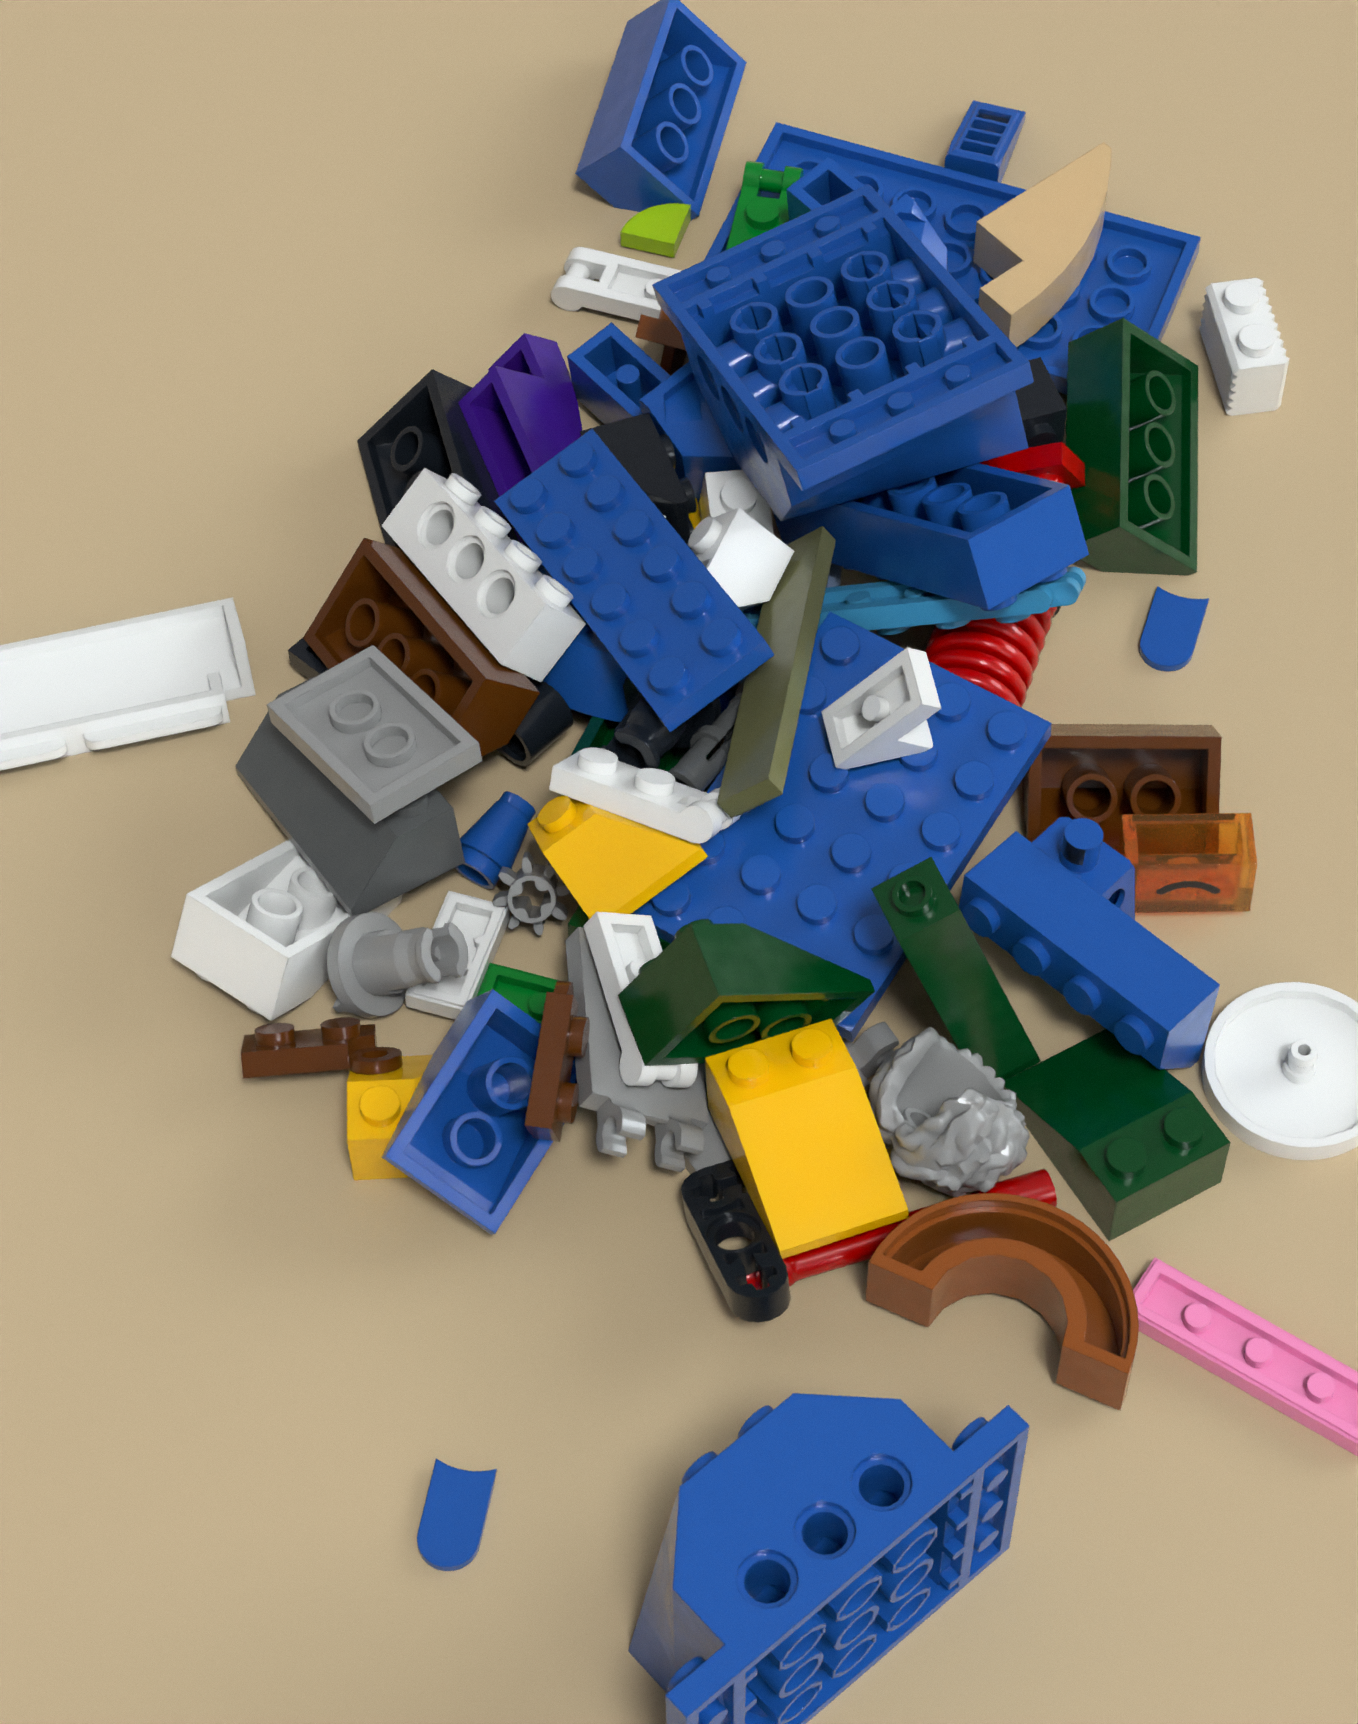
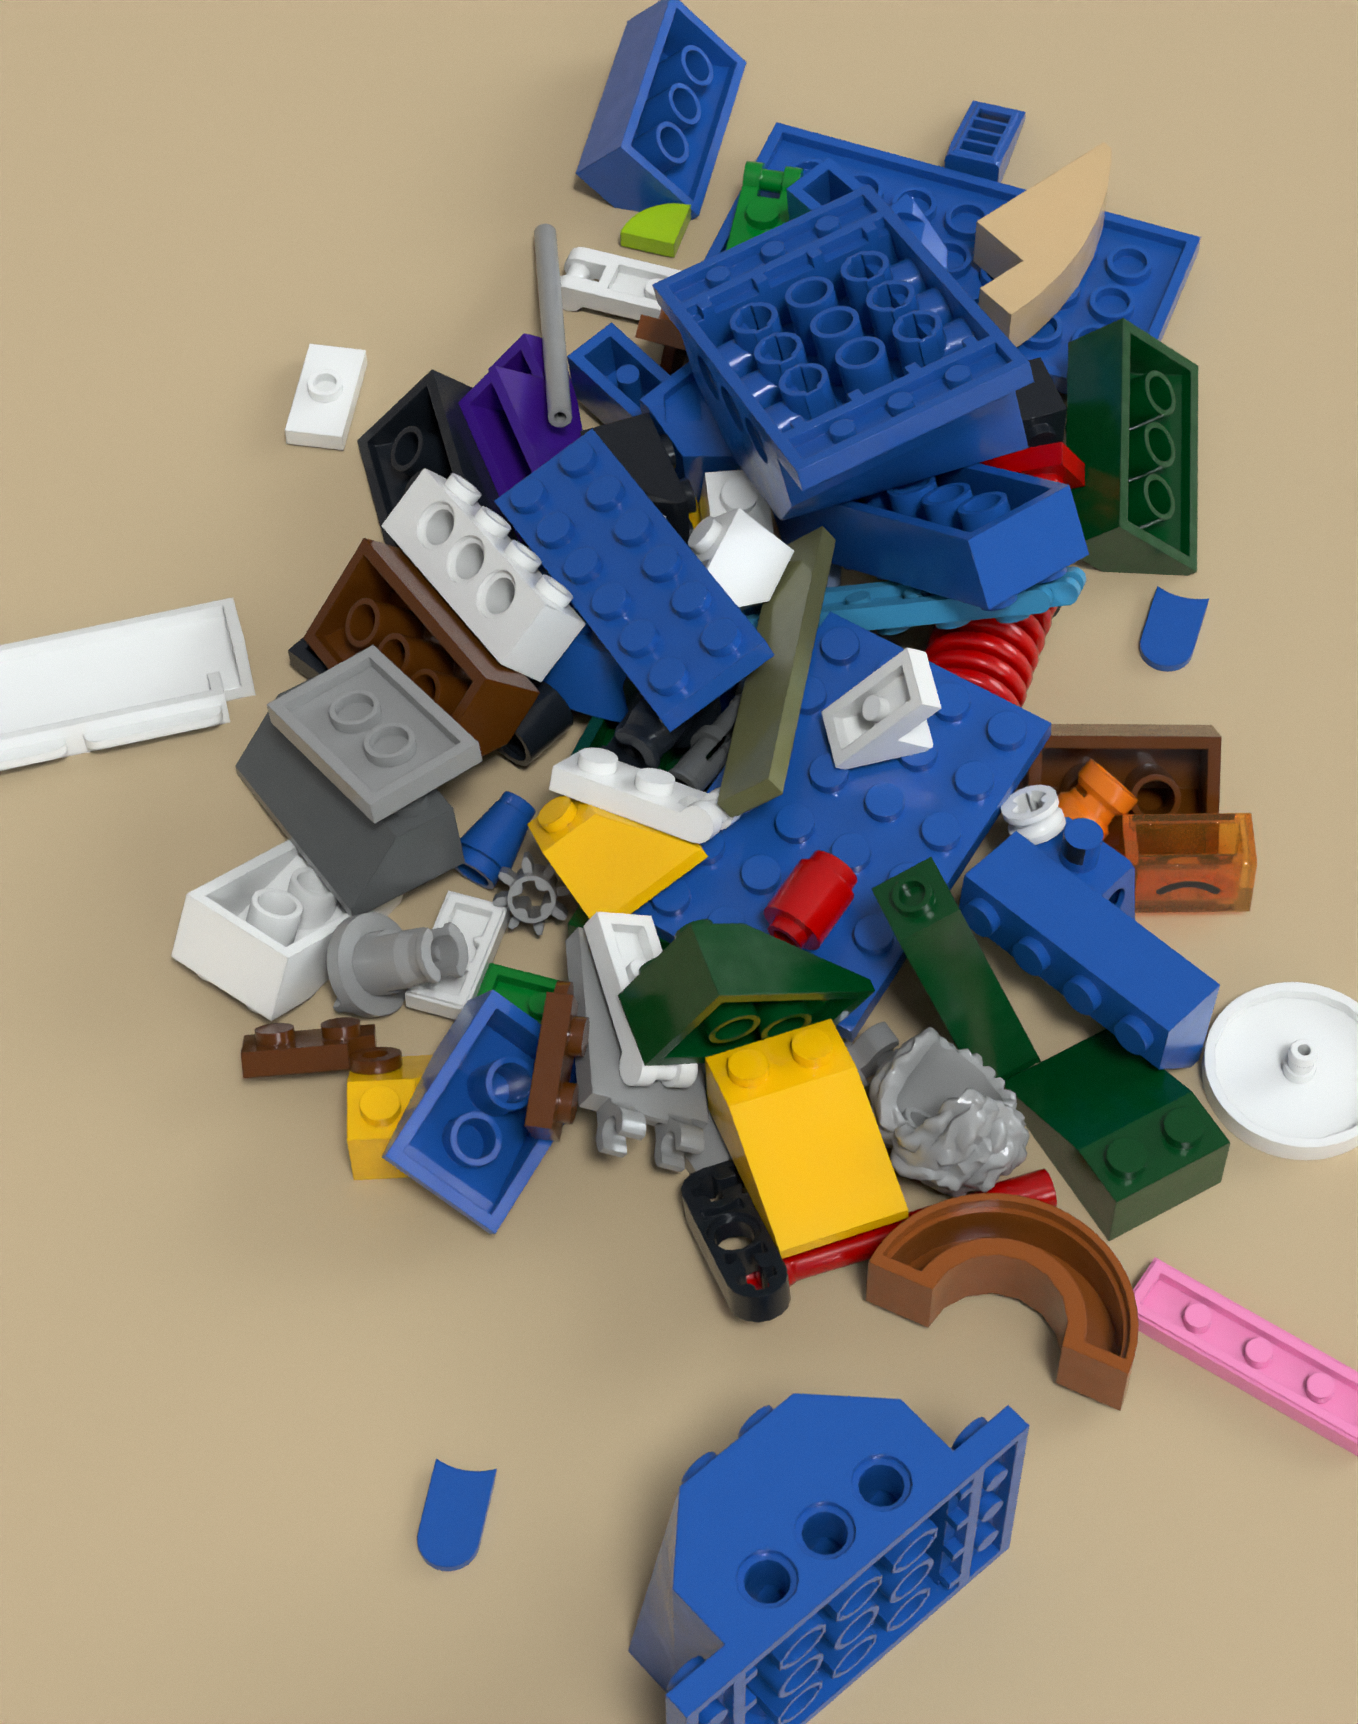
(326, 397): none -> white plate
(552, 326): none -> light grey piece
(811, 900): none -> red brick
(1034, 813): none -> white bush
(1096, 797): none -> orange wheel
(1244, 346): white brick -> none

